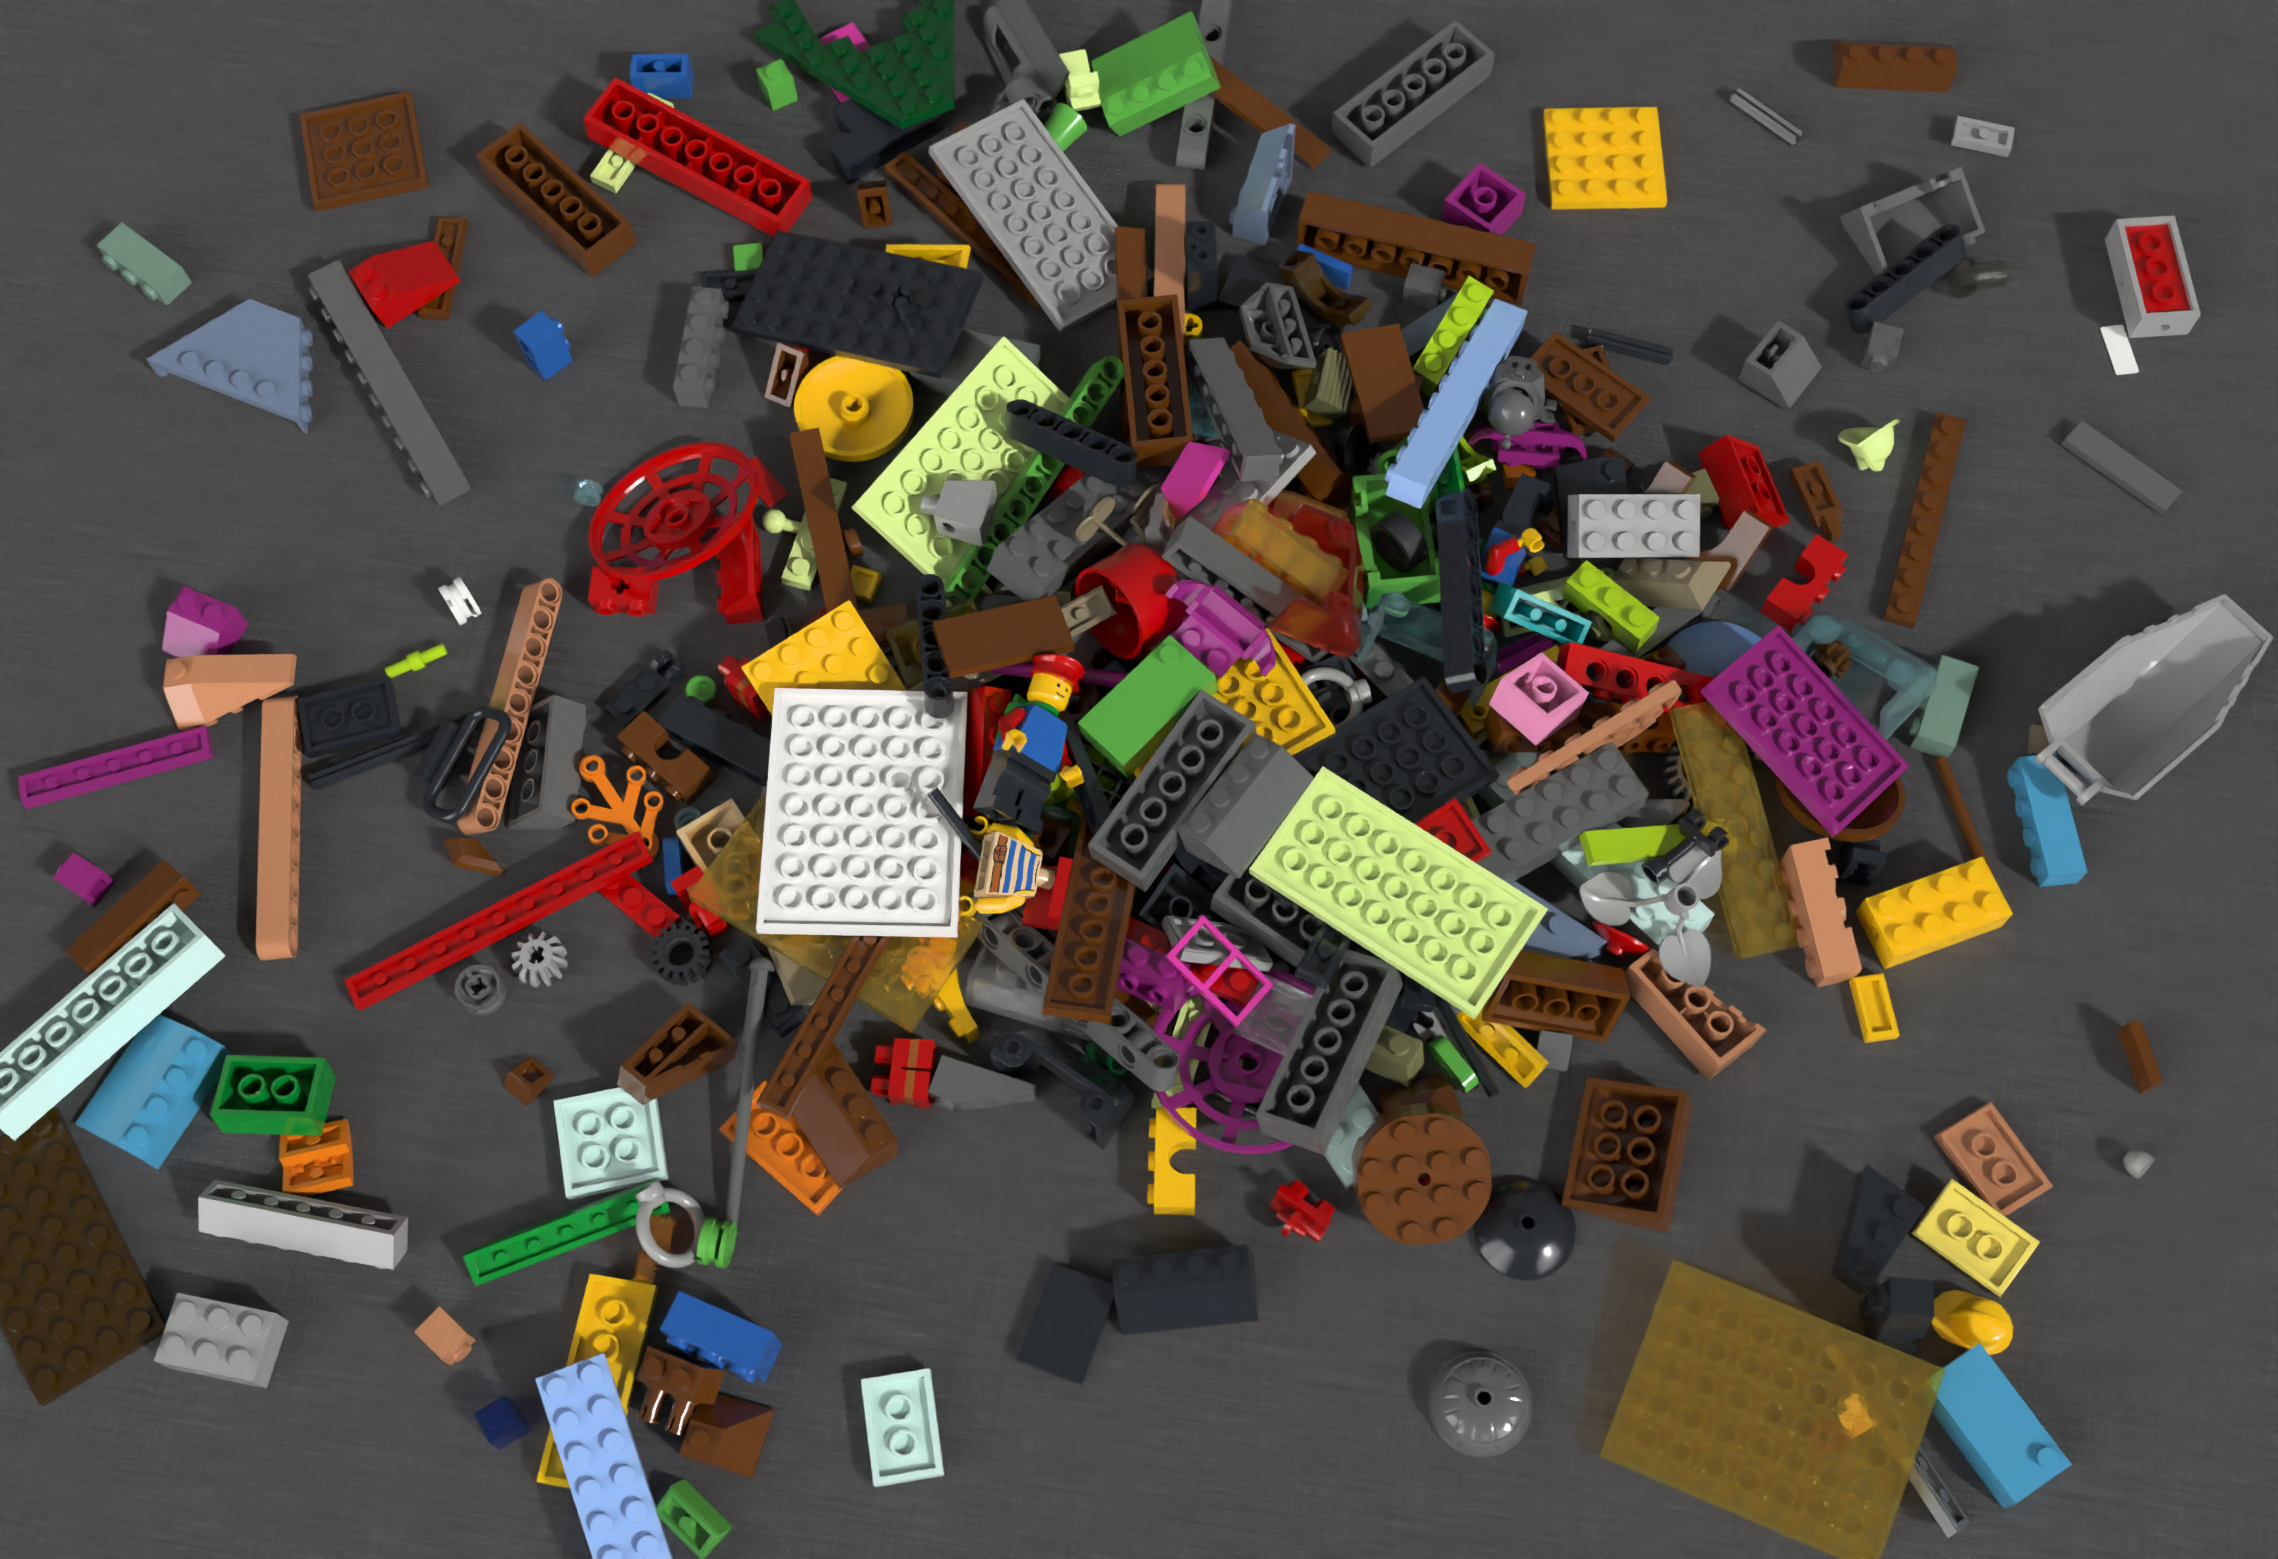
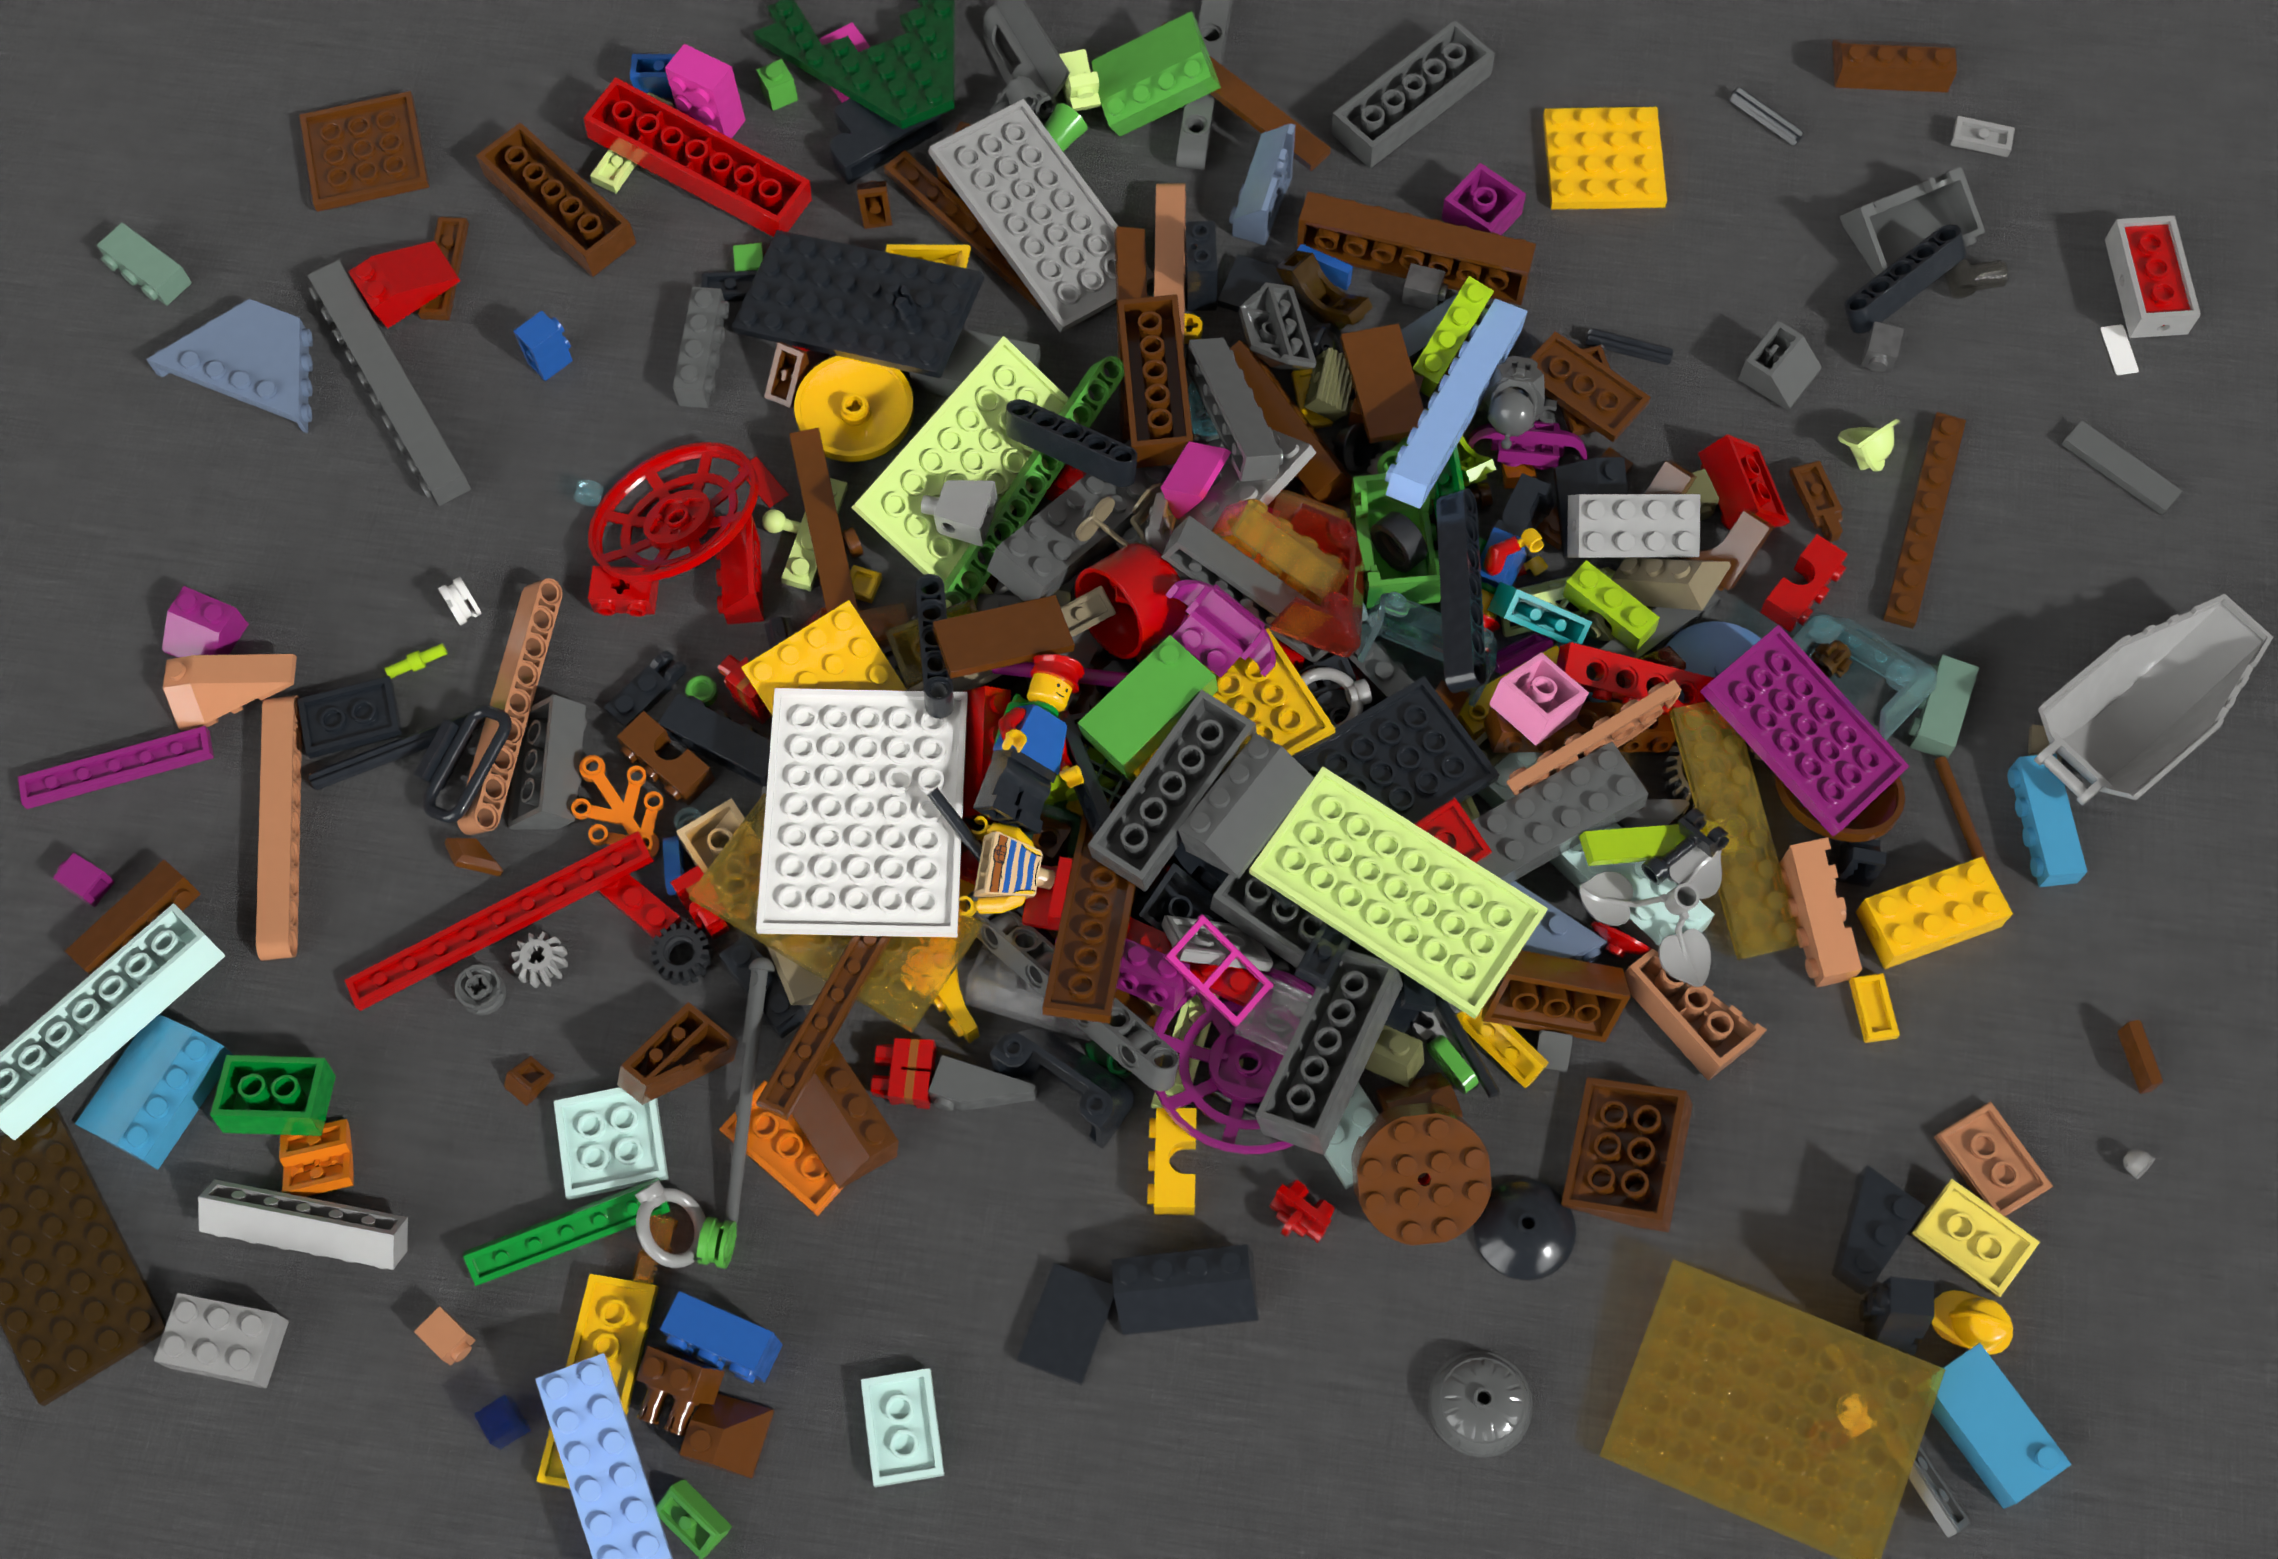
(705, 90): none -> dark pink brick

